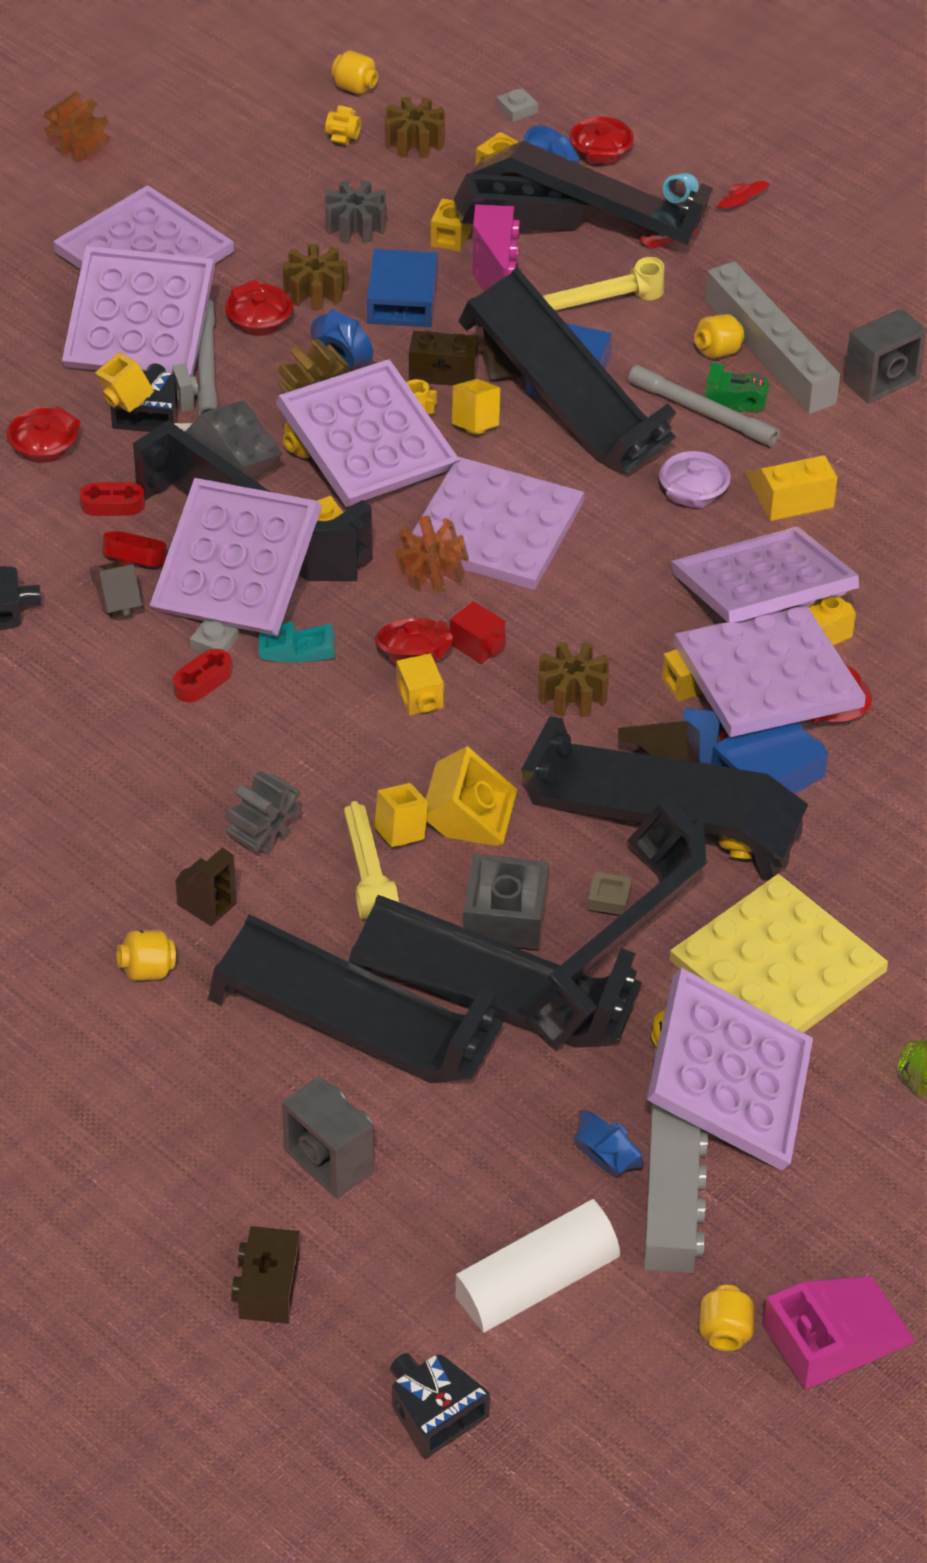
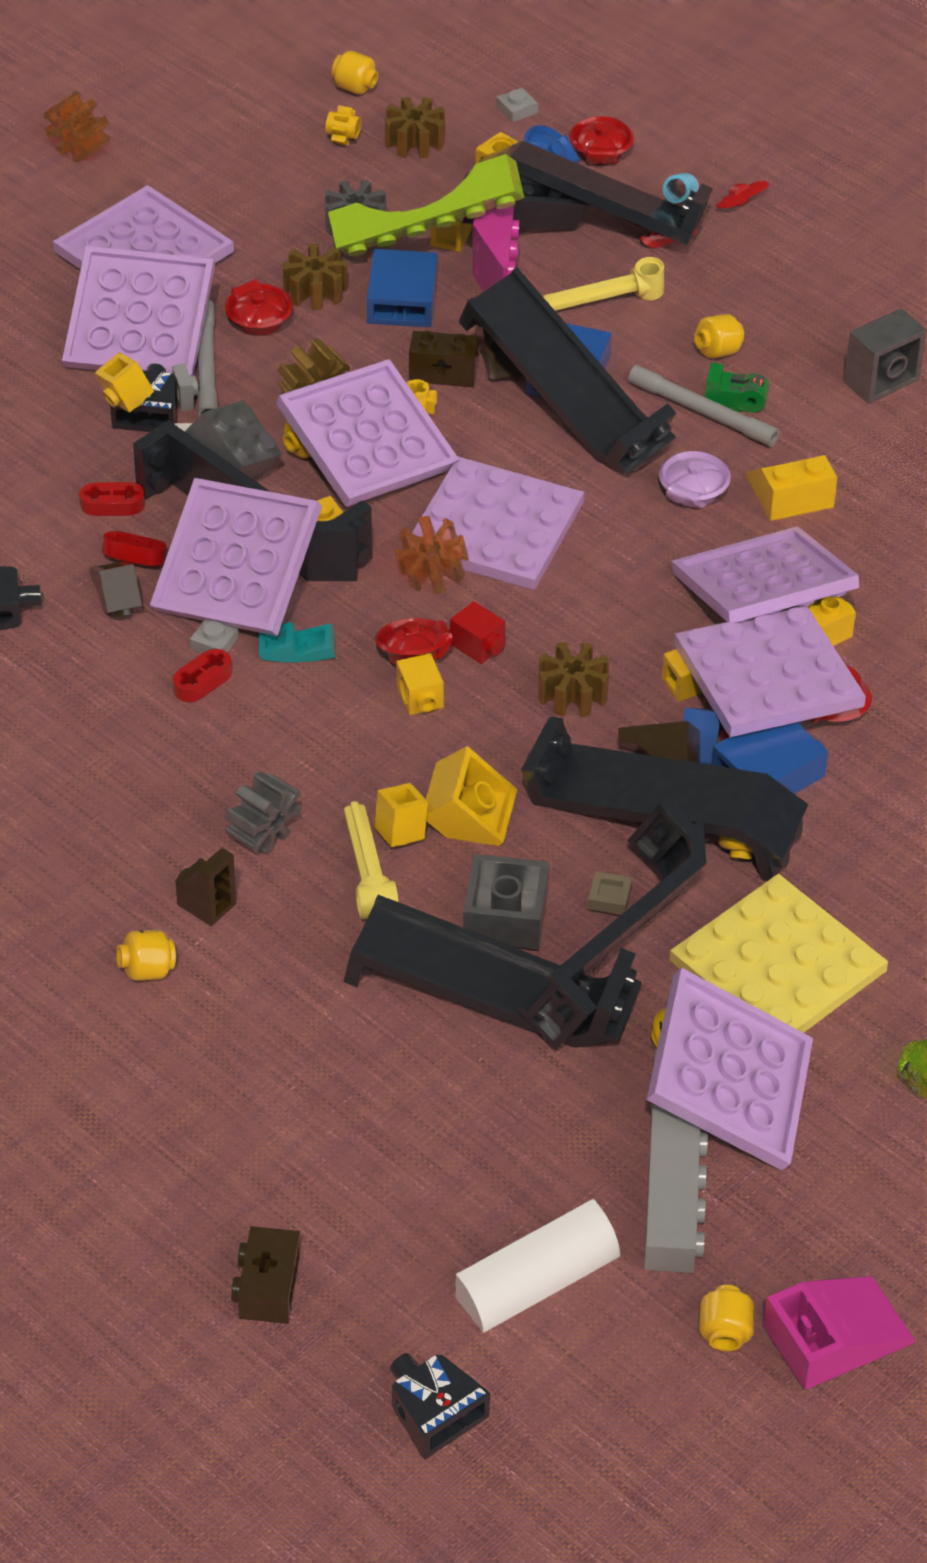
(43, 433): red piece -> none
(328, 1136): flat silver brick -> none
(344, 336): blue piece -> none
(356, 1004): black panel -> none
(476, 406): yellow brick -> none
(487, 186): none -> lime arch
(606, 1144): blue piece -> none
(773, 338): light grey brick -> none

